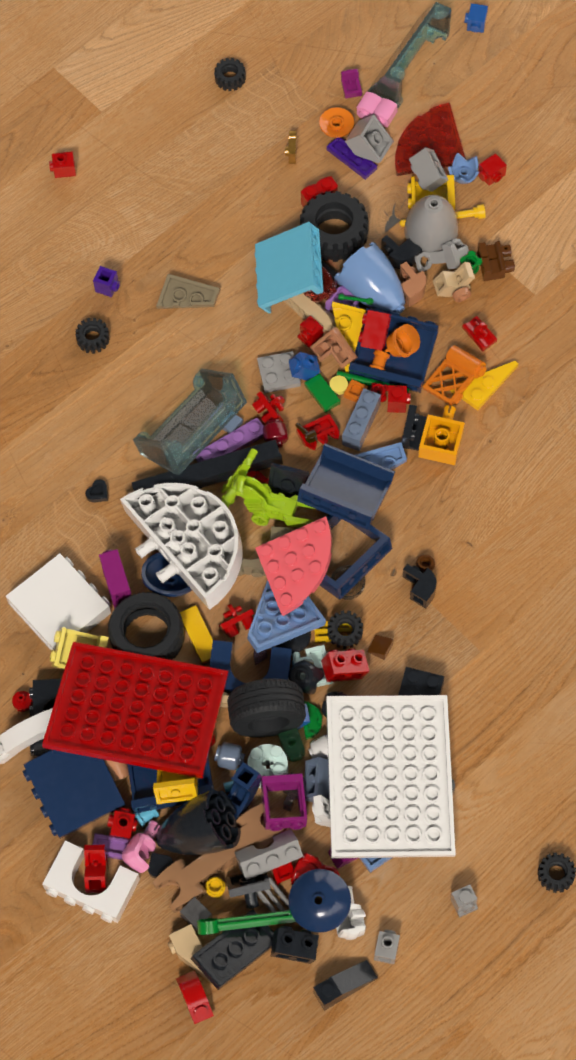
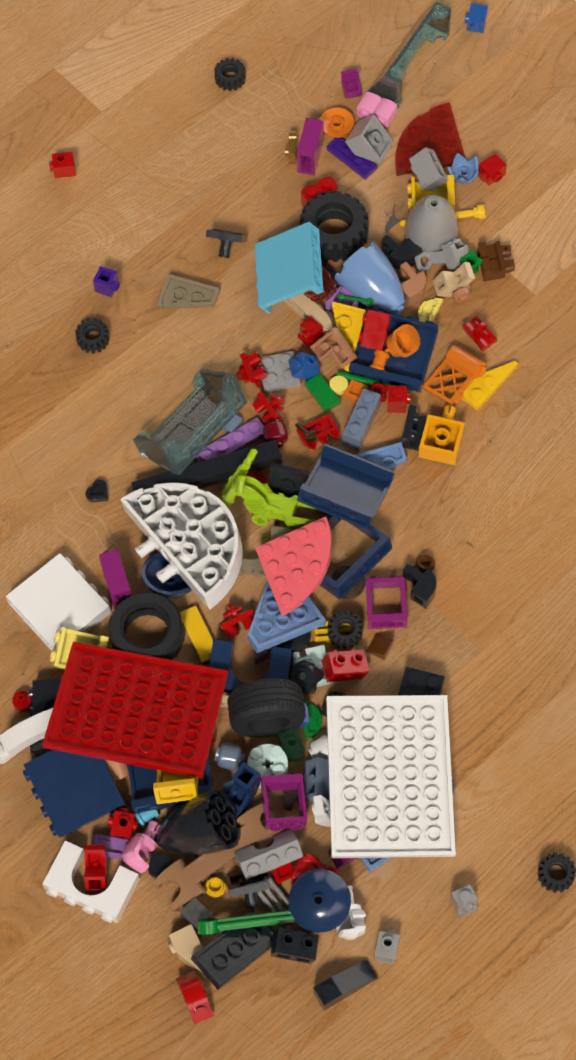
(226, 238): none -> black tile
(248, 370): none -> red hips
(310, 146): none -> magenta brick
(385, 621): none -> magenta window
(429, 309): none -> light yellow tile

